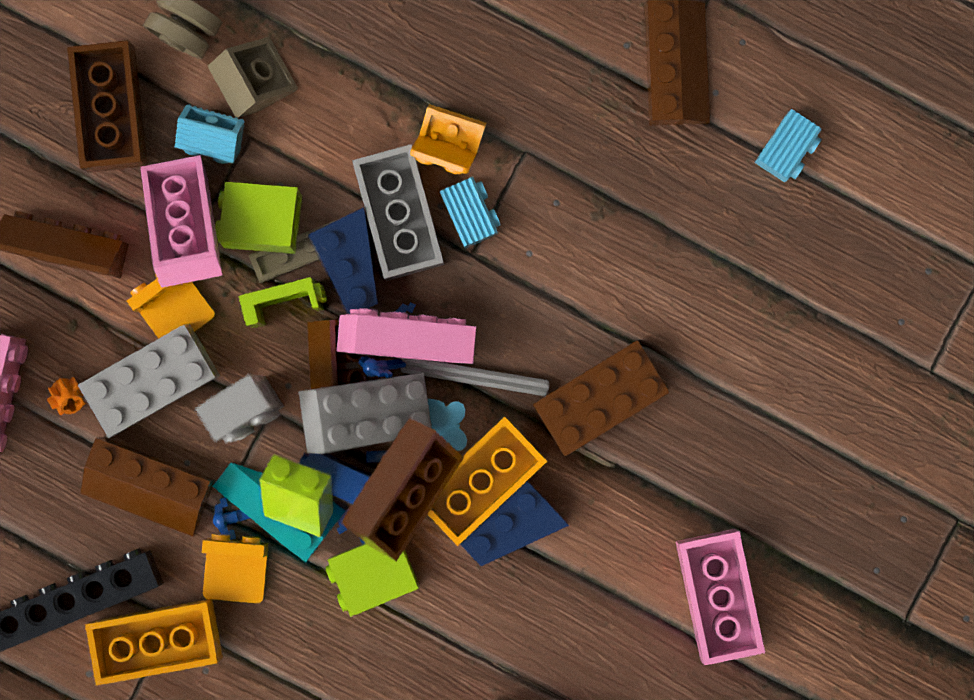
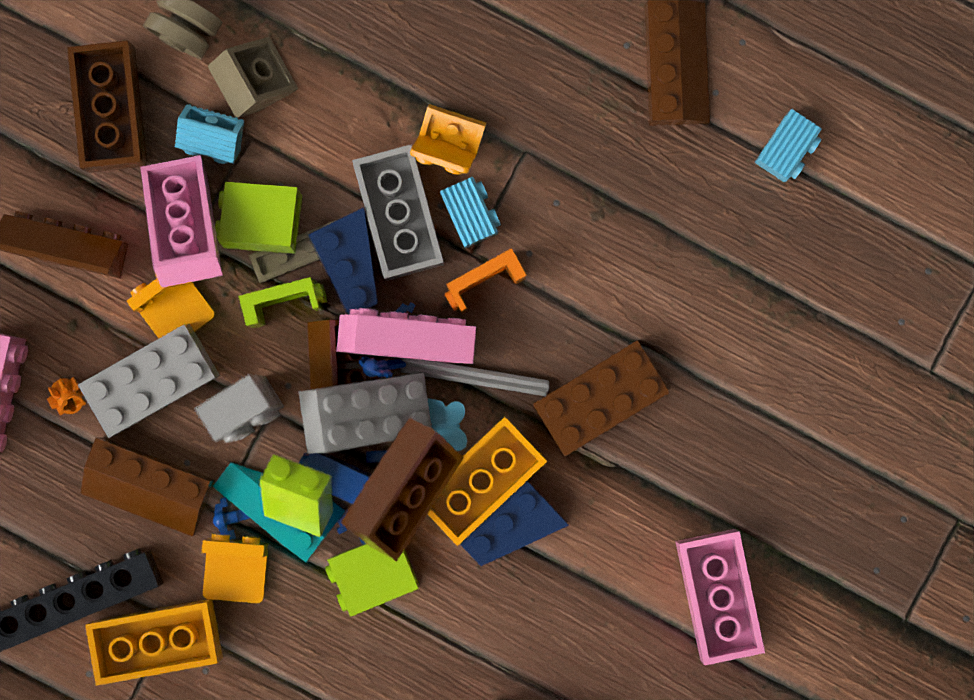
(504, 261): none -> orange panel

